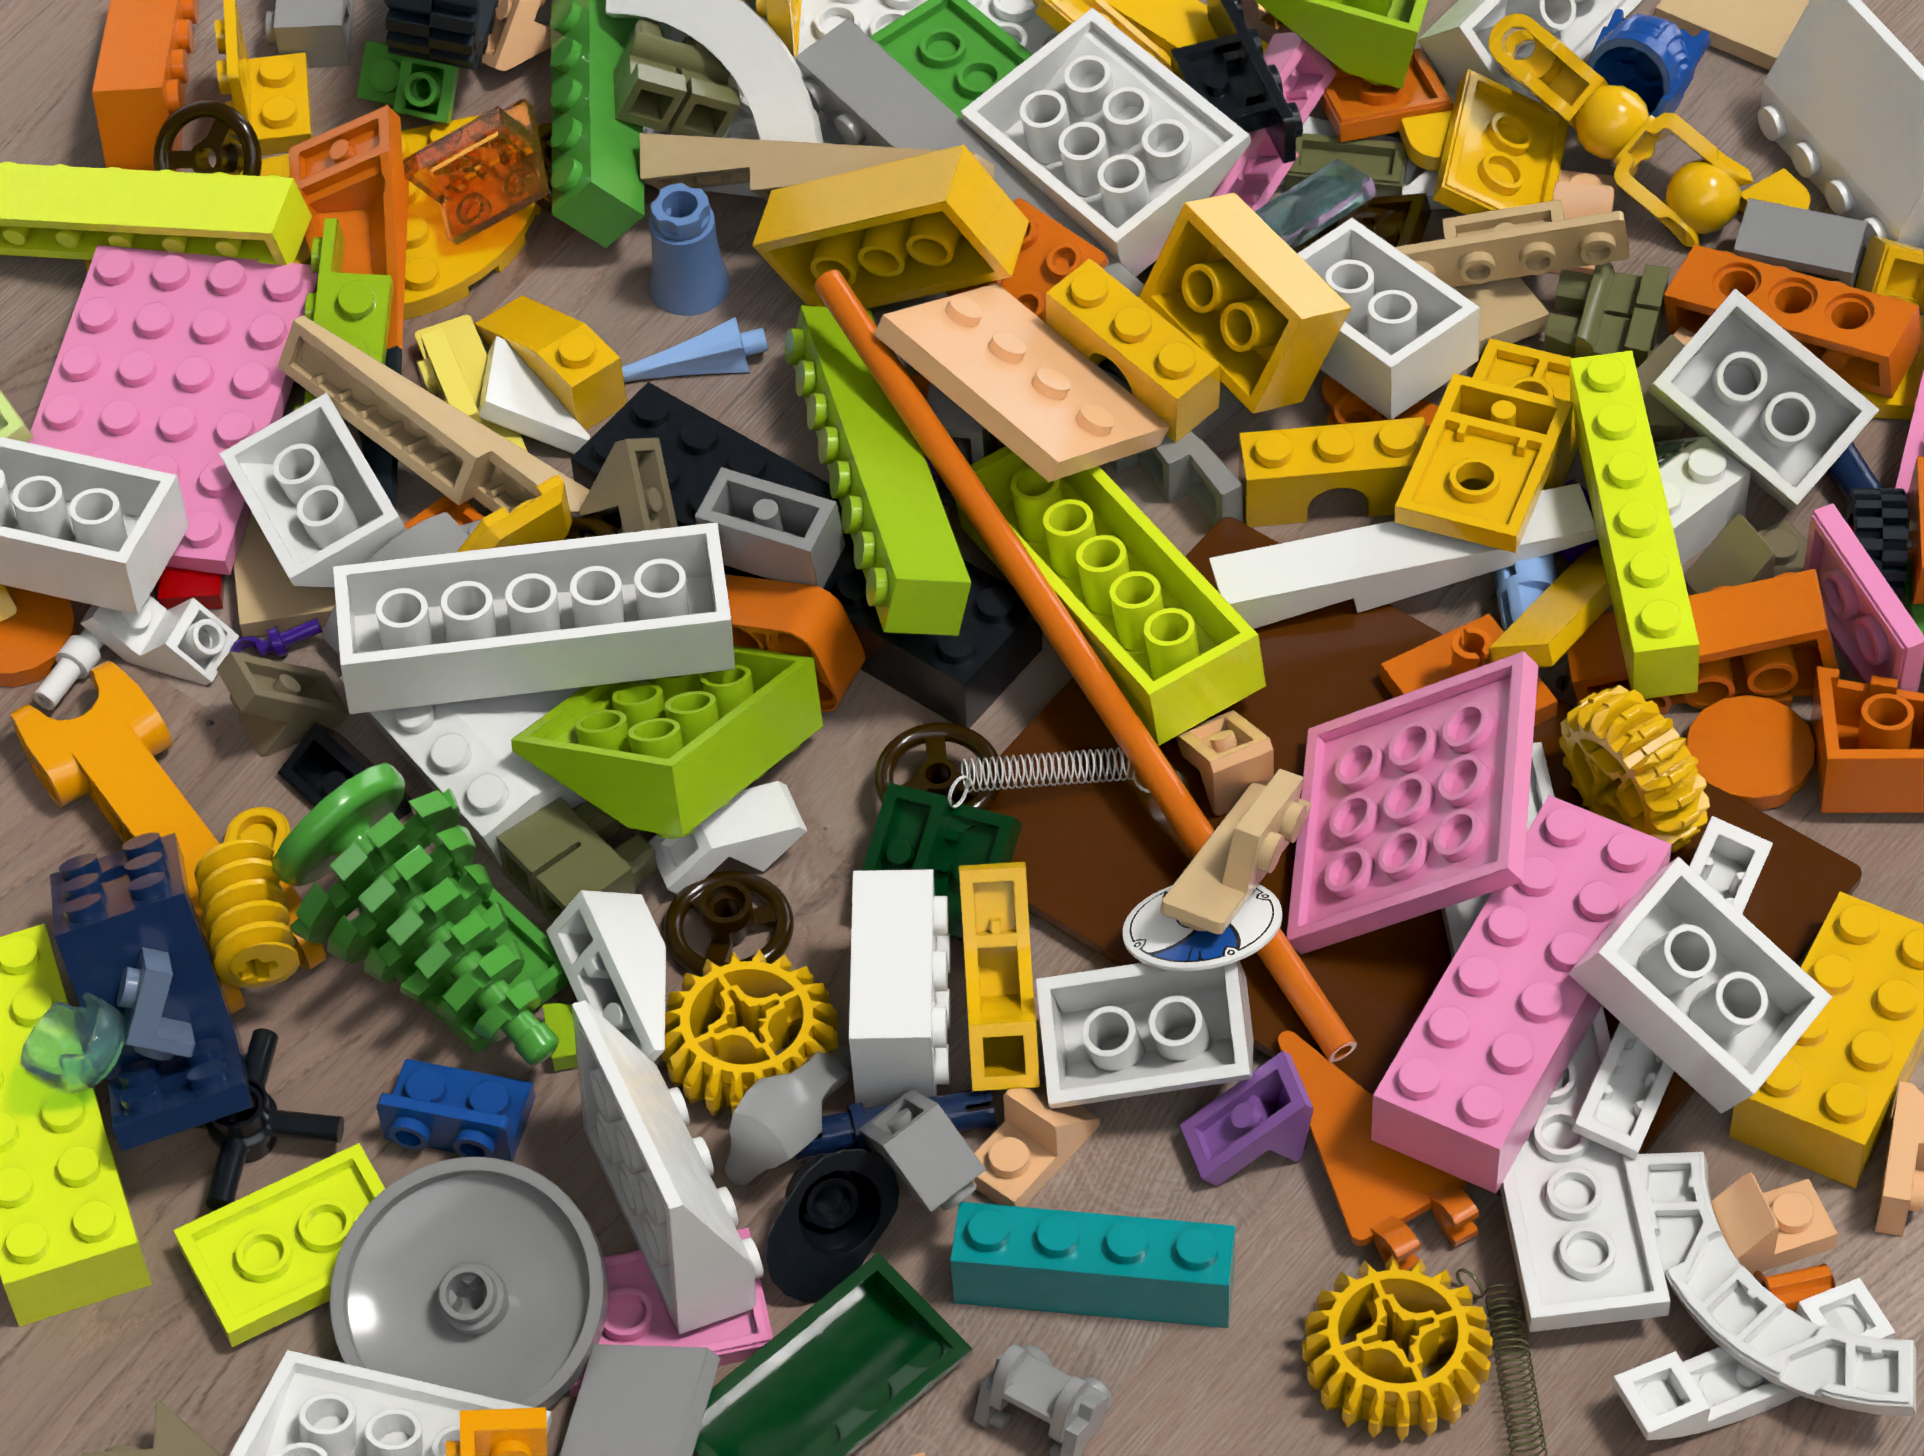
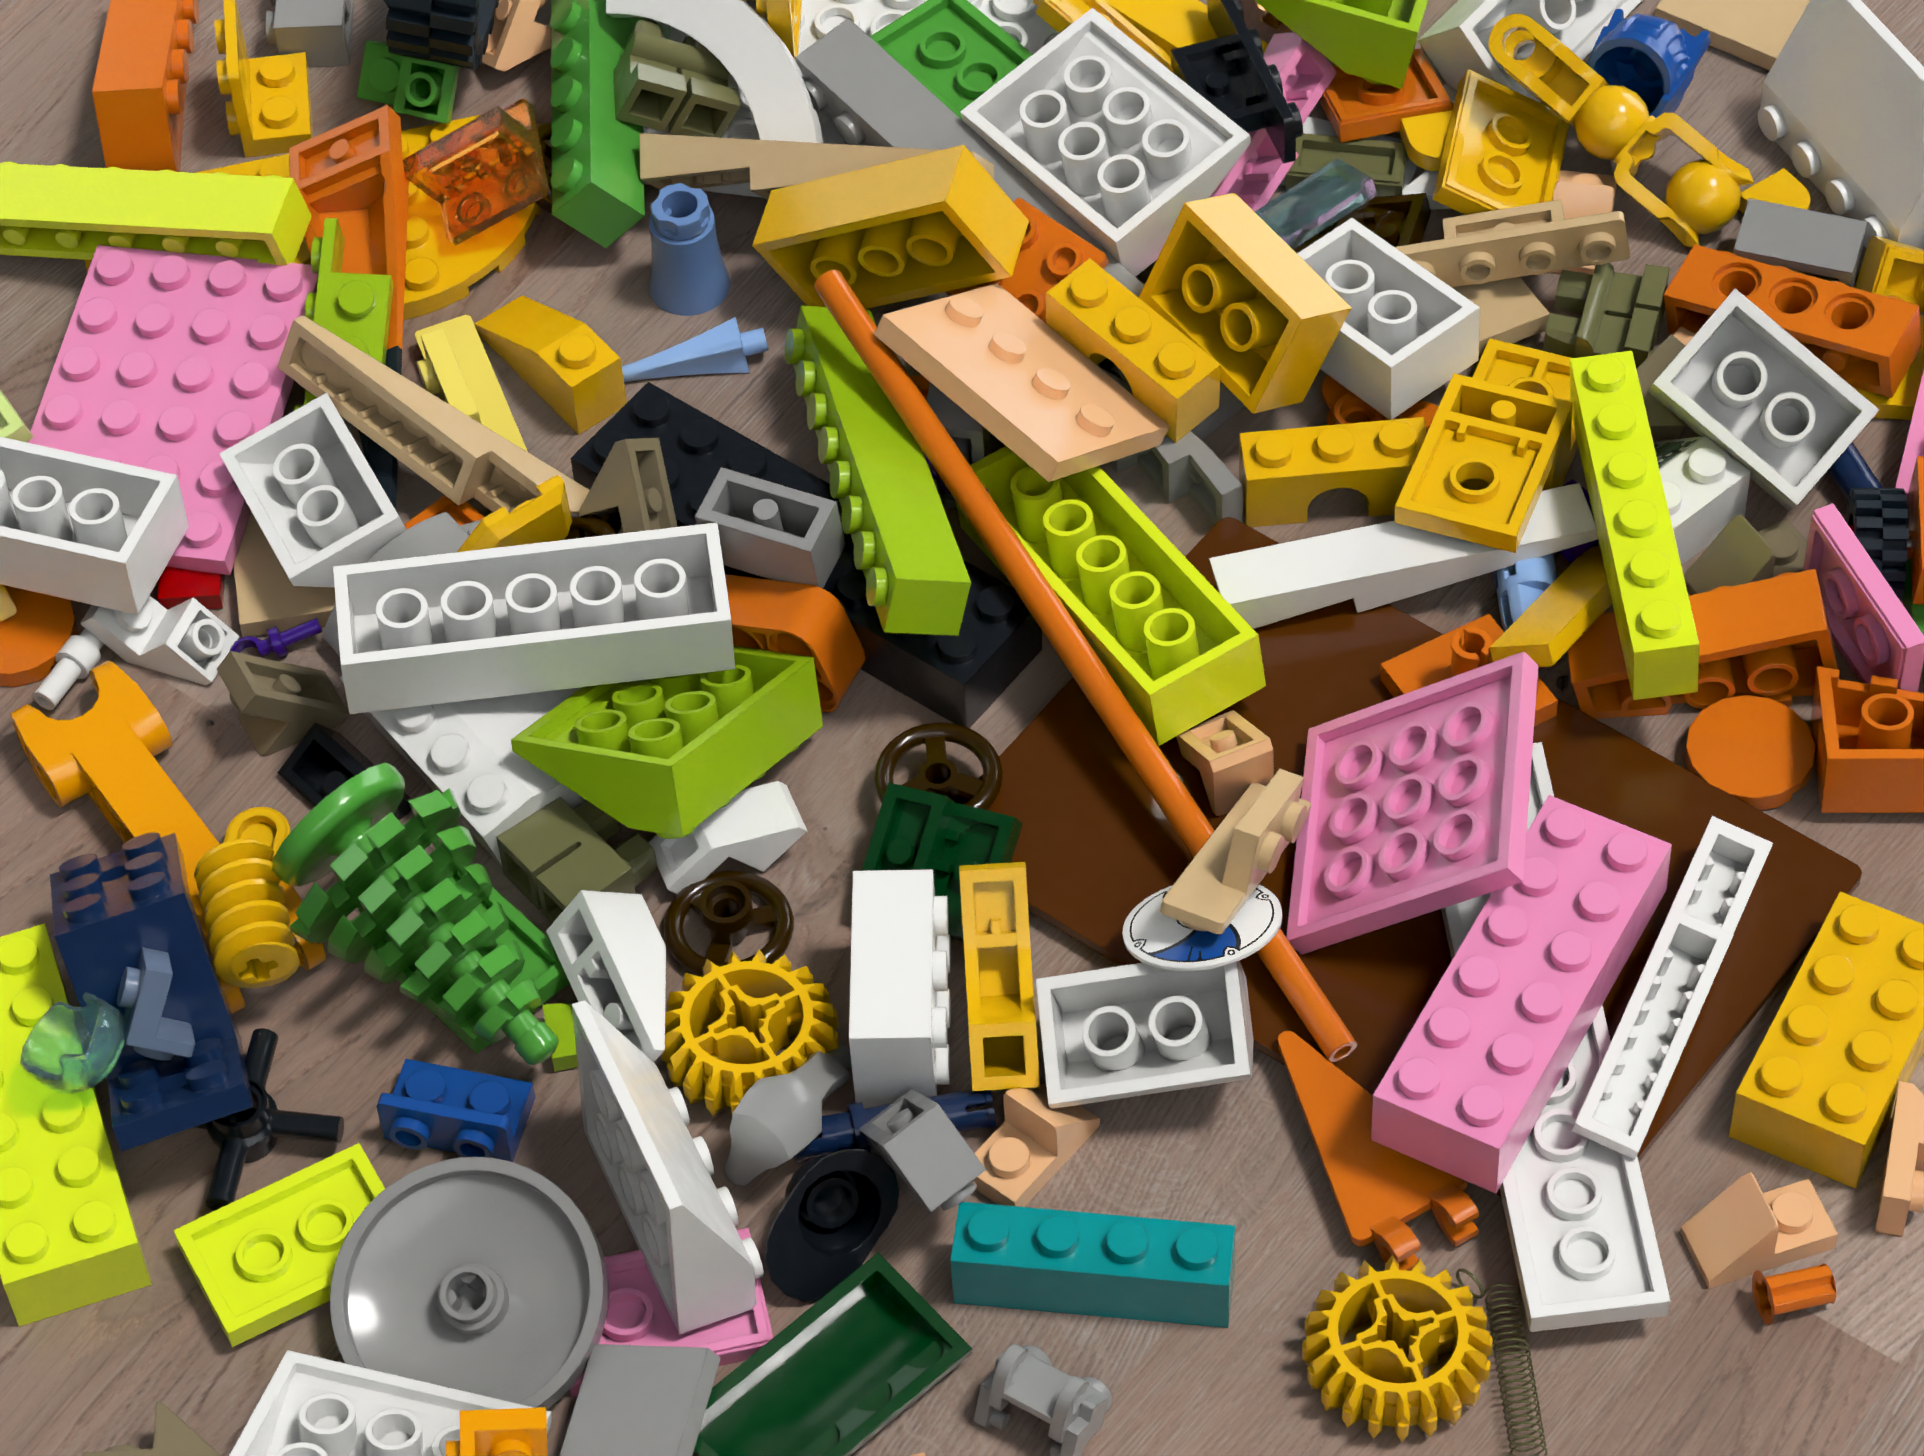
(230, 154): dark brown piece -> none
(523, 403): white tile -> none
(969, 780): white piece -> none
(1249, 1120): medium lavender slope -> none
(1634, 766): yellow gear -> none
(1700, 985): white brick -> none
(1717, 1390): white slope -> none
(1750, 1320): white tile -> none

